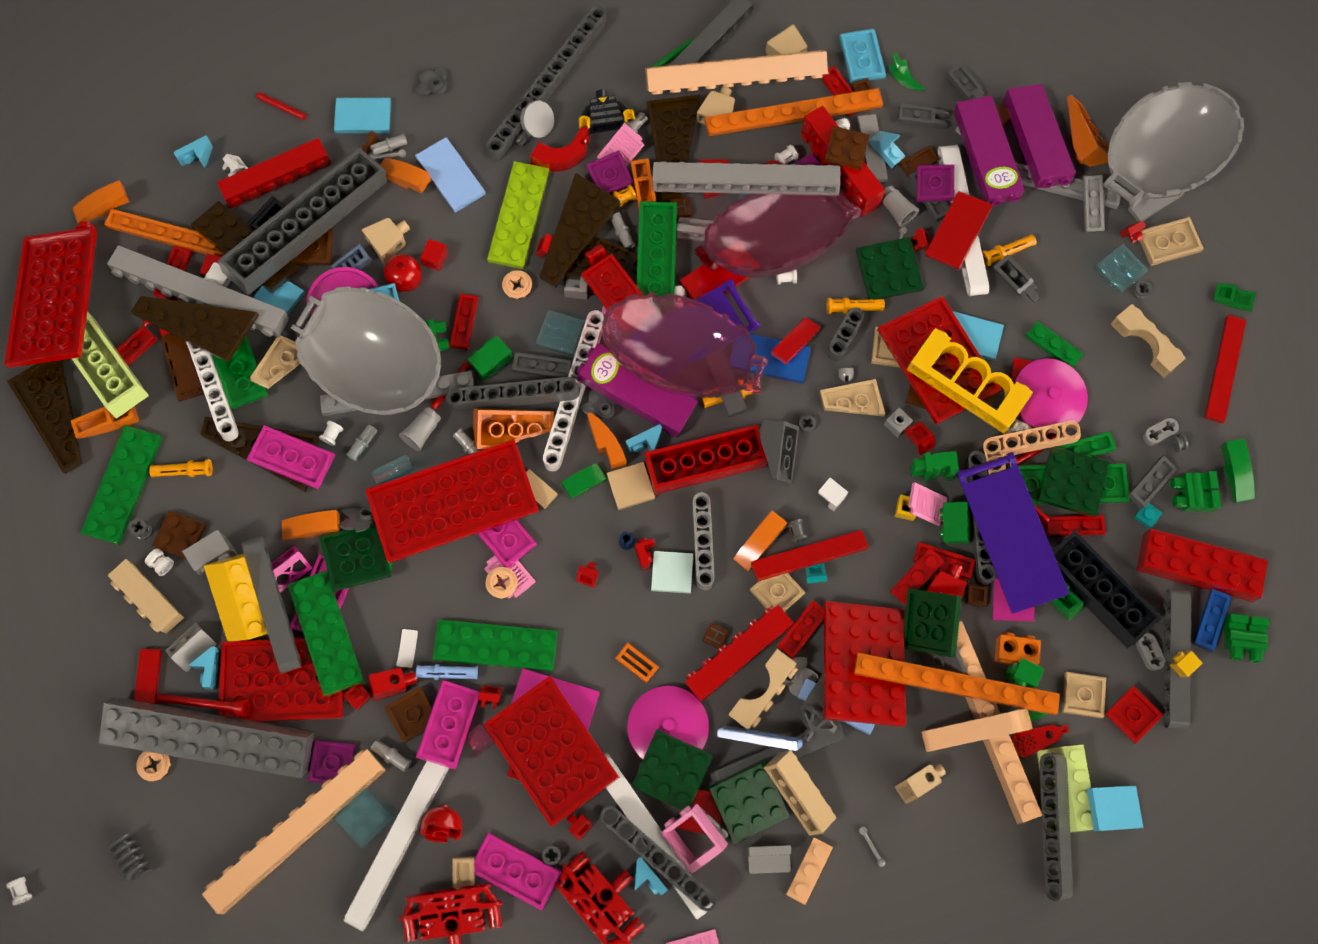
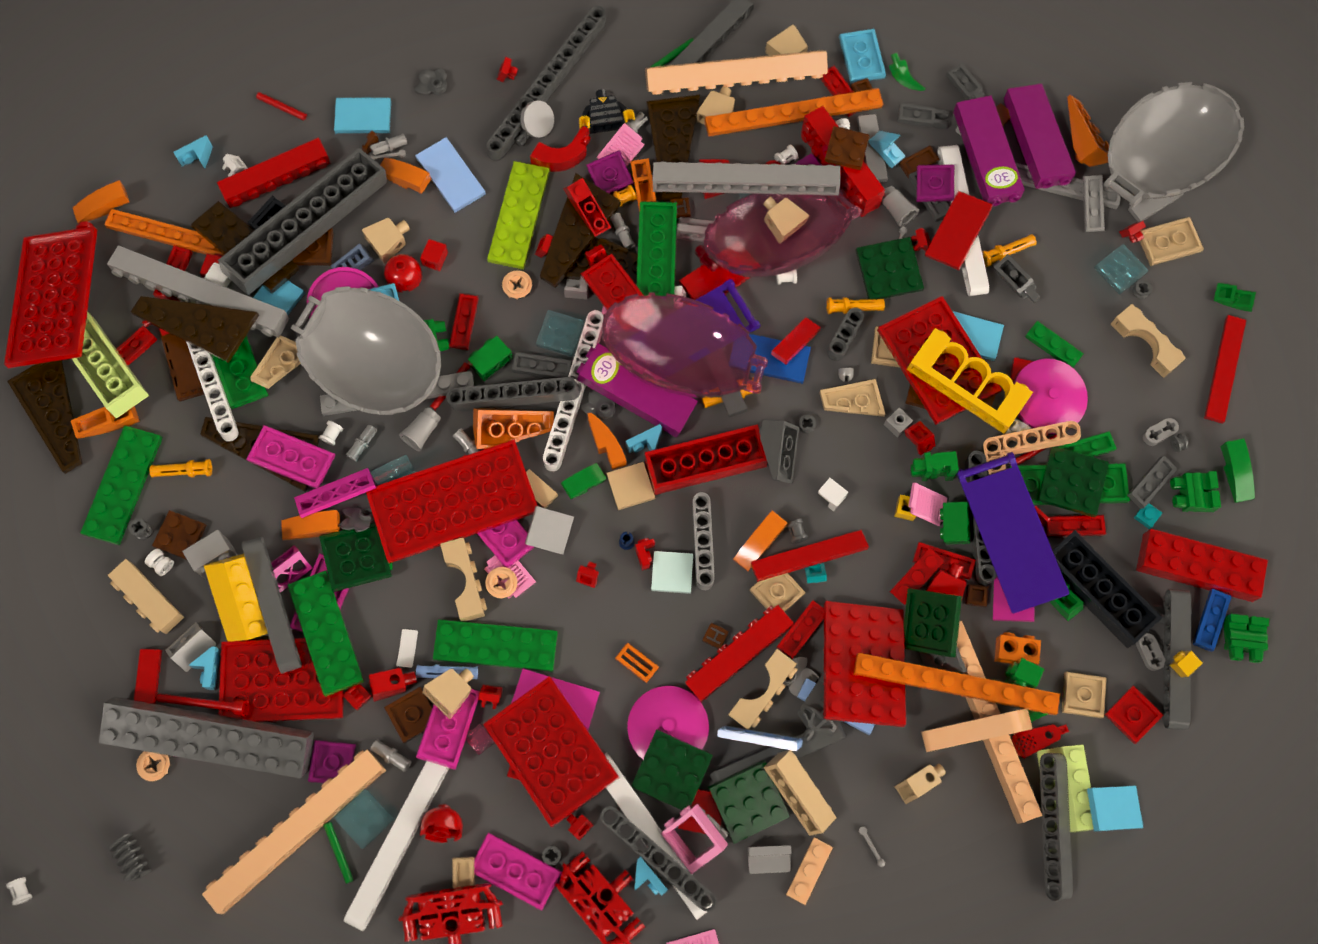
(334, 492): none -> dark pink fence
(338, 853): none -> green bar
(449, 690): none -> tan torso
(469, 603): none -> tan arch
(507, 70): none -> red tile
(549, 530): none -> light grey tile
(587, 207): none -> red slope
(784, 218): none -> tan torso

